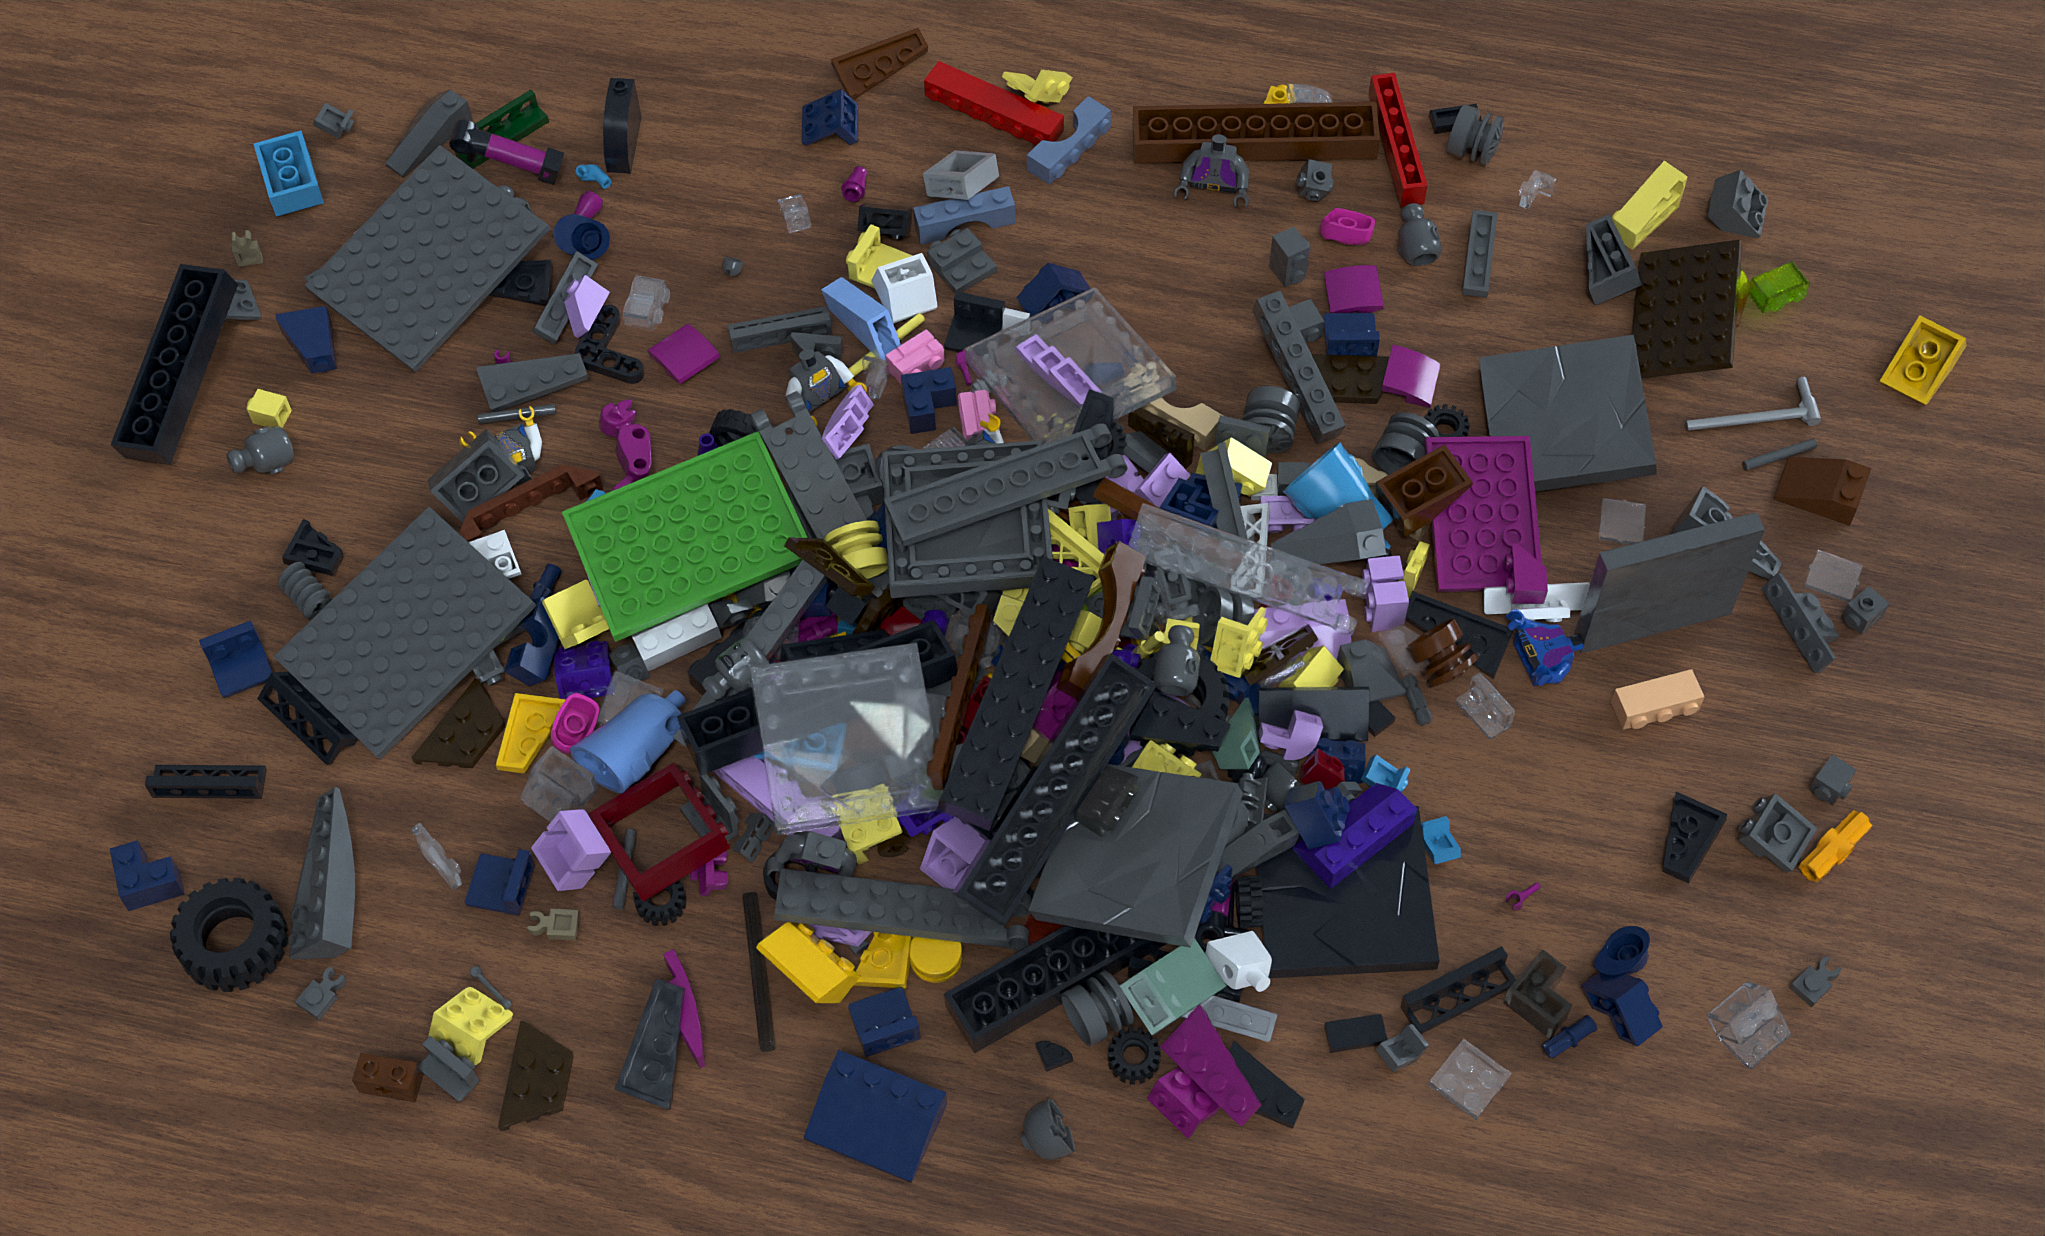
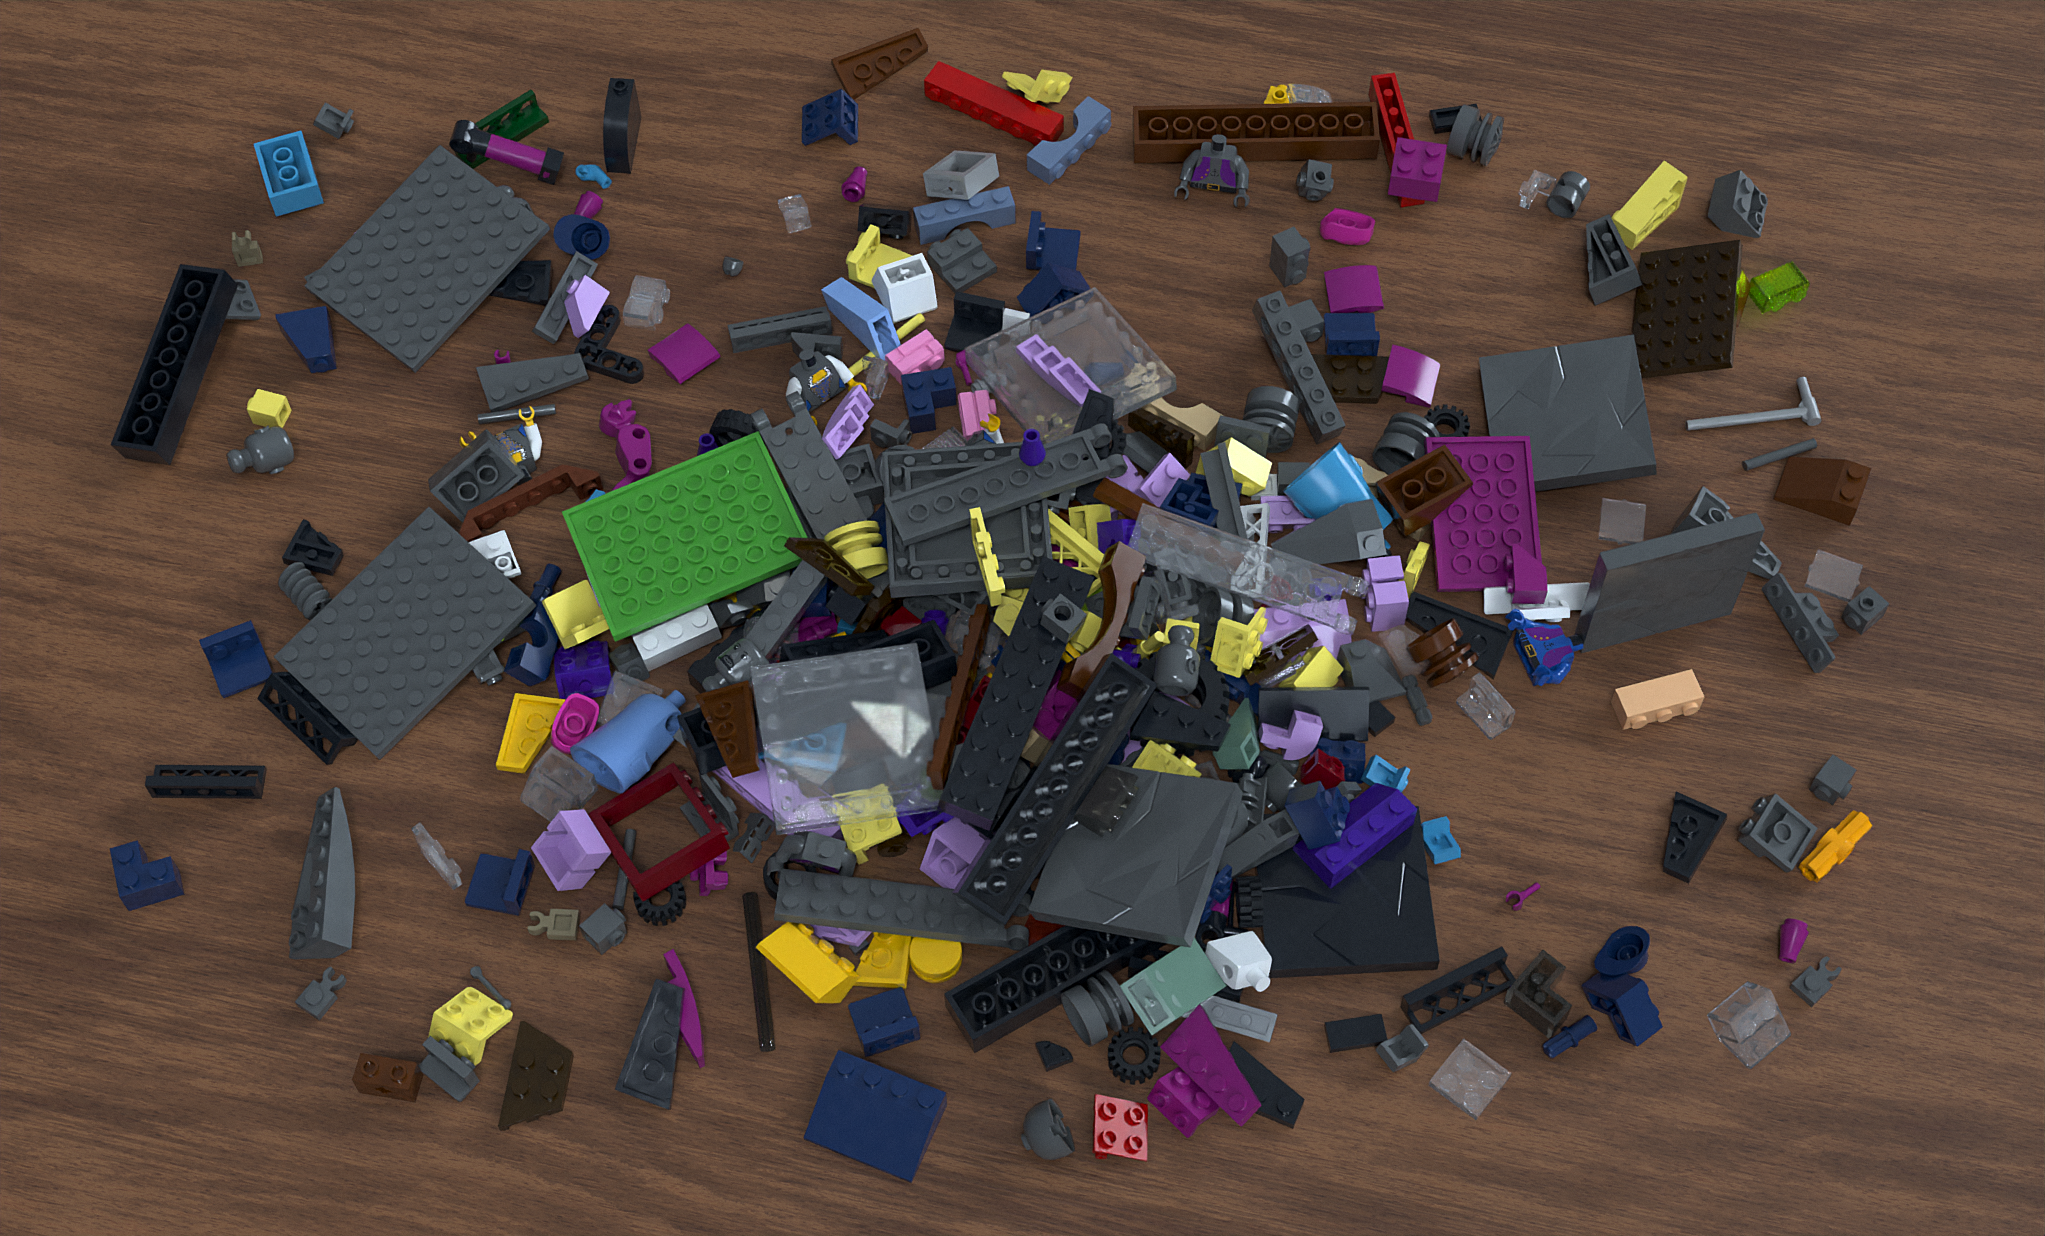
(208, 909): black tyre -> none
(428, 130): dark grey wedge -> none
(463, 732): dark brown wing -> none
(604, 928): none -> dark grey brick
(732, 724): none -> reddish brown wing
(888, 436): none -> dark grey bracket
(987, 561): none -> light yellow wing
(1032, 450): none -> dark purple cone
(1050, 245): none -> dark blue bracket
(1062, 629): none -> dark grey brick
(1120, 1128): none -> hinge
(1417, 169): none -> magenta brick
(1418, 237): dark grey piece -> none
(1479, 253): dark grey plate -> none
(1568, 194): none -> dark grey wheel
(1792, 937): none -> magenta cone
(1924, 360): yellow slope -> none

